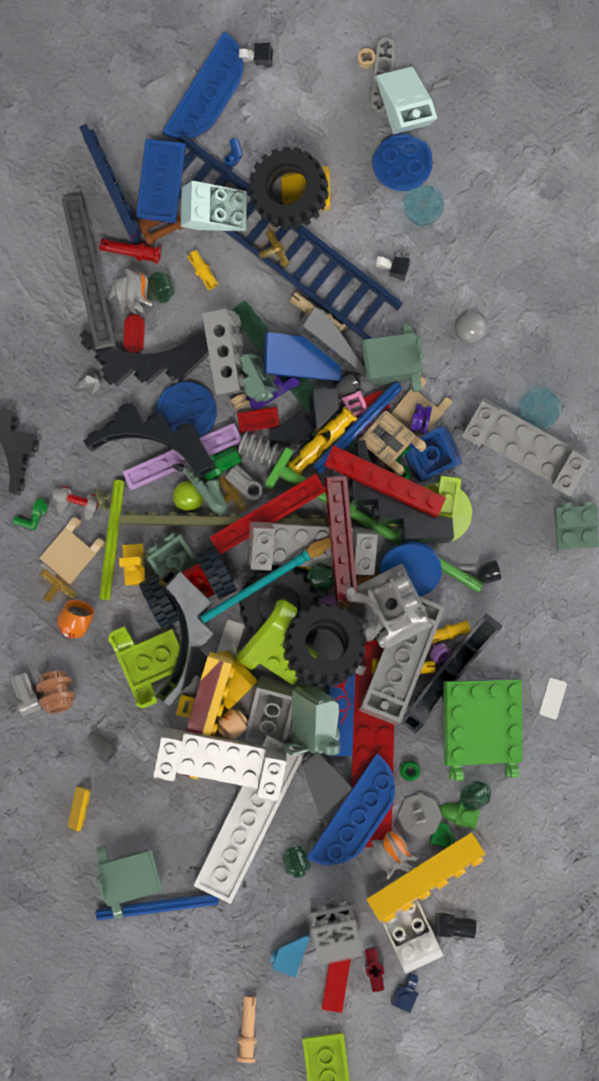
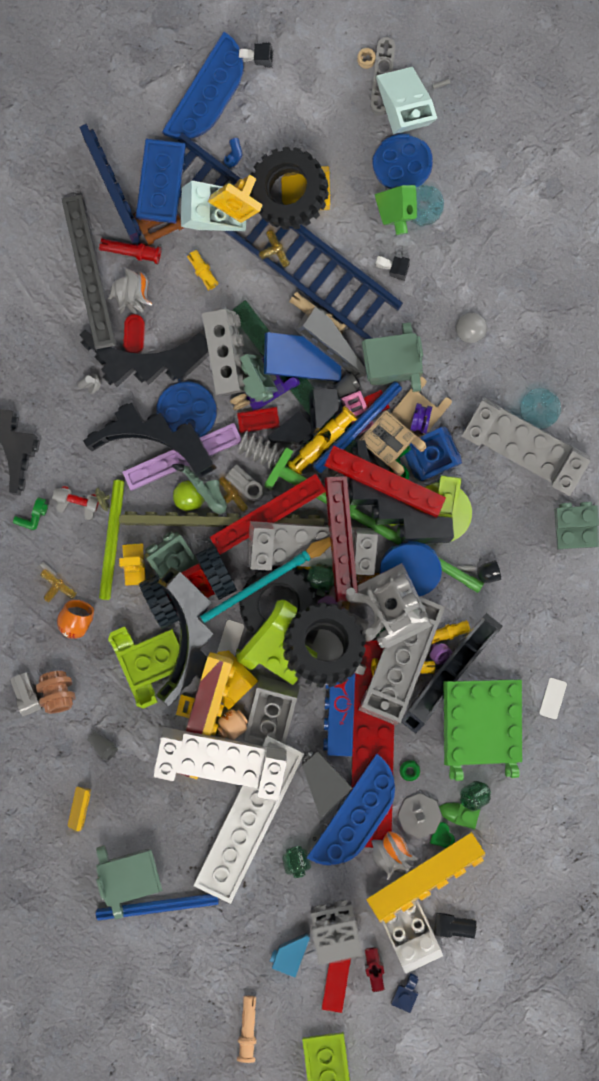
(69, 554): tan flag -> none
(160, 287): clear green head -> none
(224, 462): green piece -> none
(236, 200): none -> yellow bracket
(313, 722): sand green piece -> none
(398, 207): none -> bright green torso

